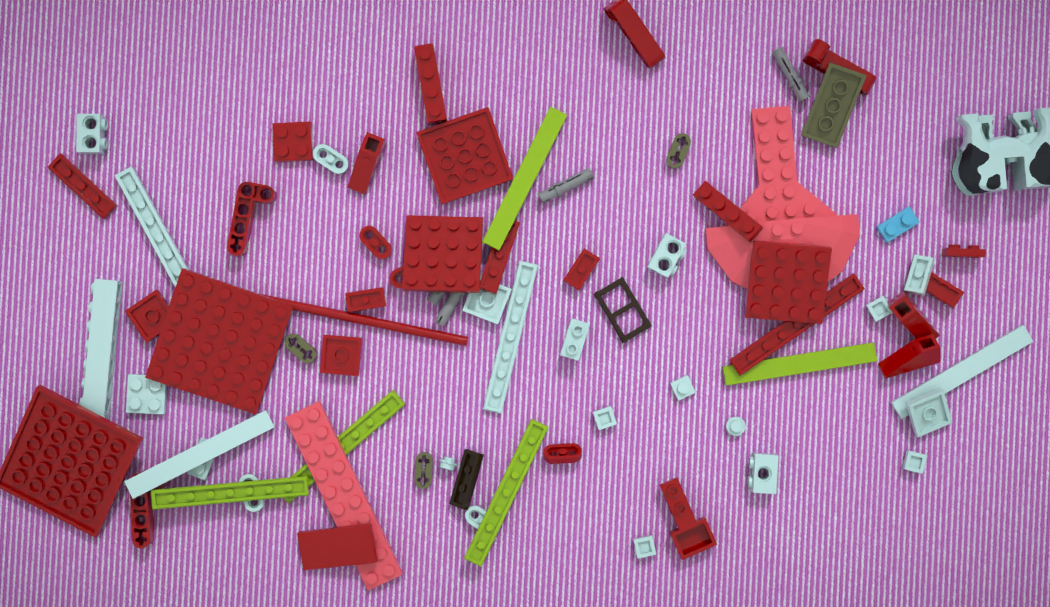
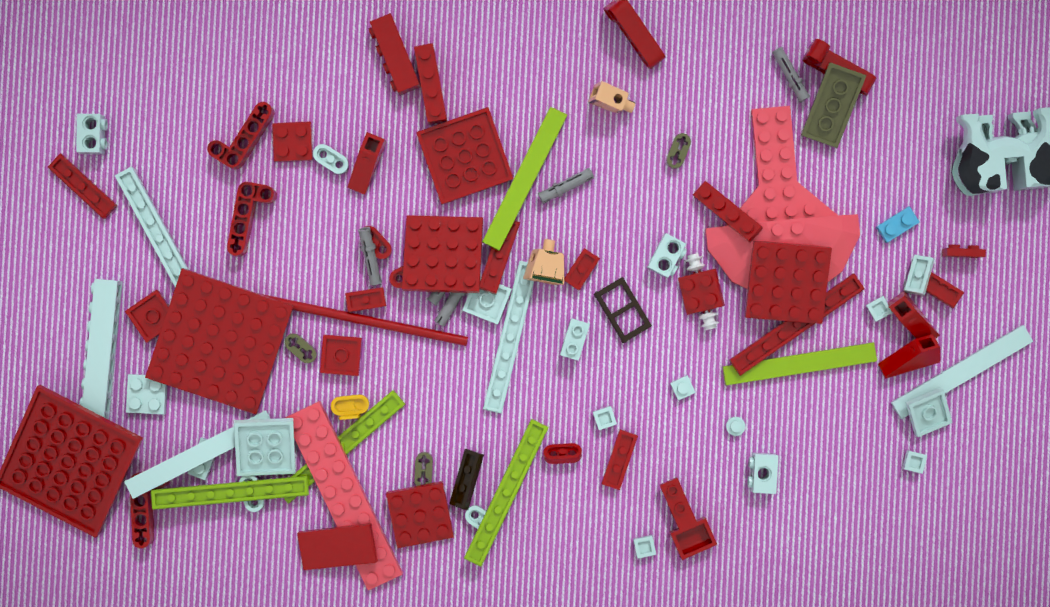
(244, 133): none -> red beam
(264, 446): none -> light aqua plate
(349, 406): none -> yellow bracket
(368, 249): none -> light grey pin
(394, 53): none -> red brick
(420, 514): none -> red plate
(448, 463): light aqua plate -> none
(546, 265): none -> light nougat torso
(604, 94): none -> light nougat torso
(619, 459): none -> red plate
(701, 291): none -> red plate

